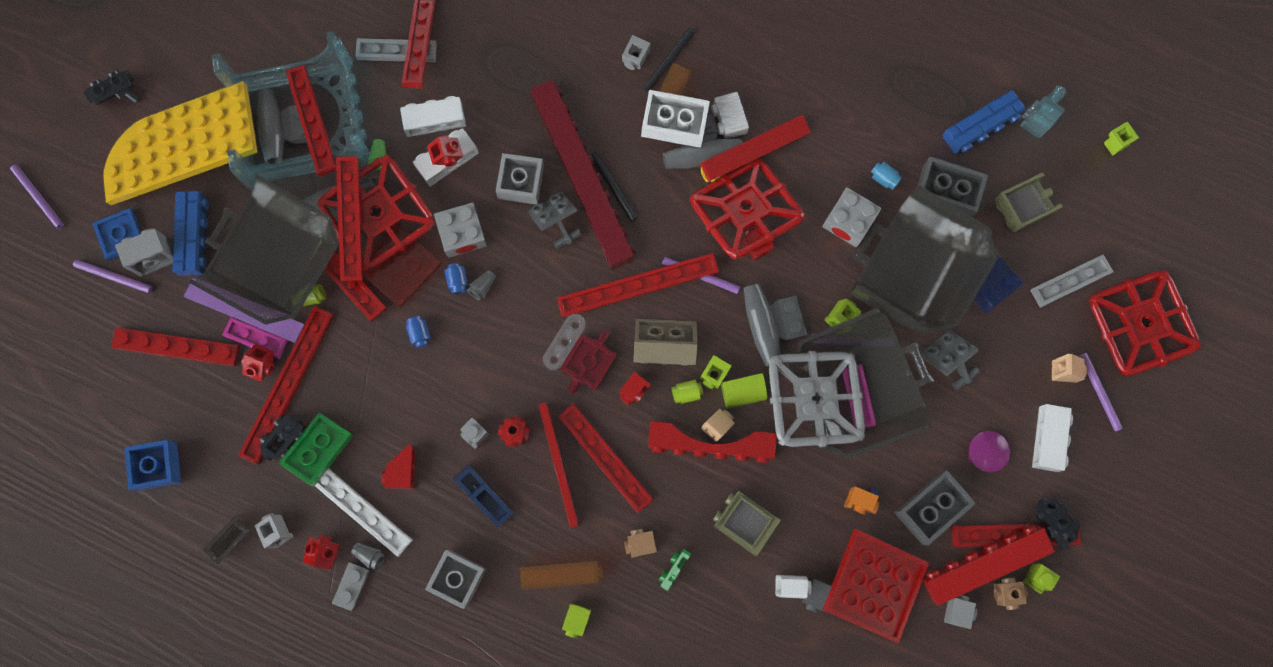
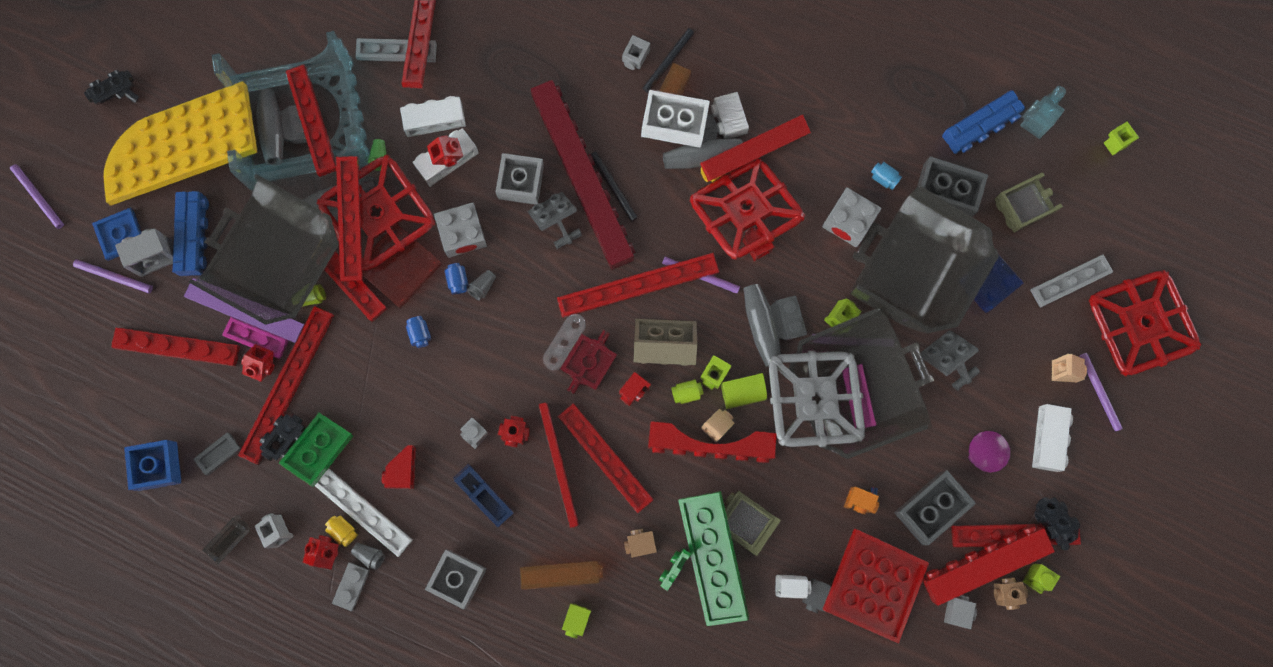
(217, 454): none -> dark grey tile
(340, 530): none -> yellow brick
(713, 559): none -> plate

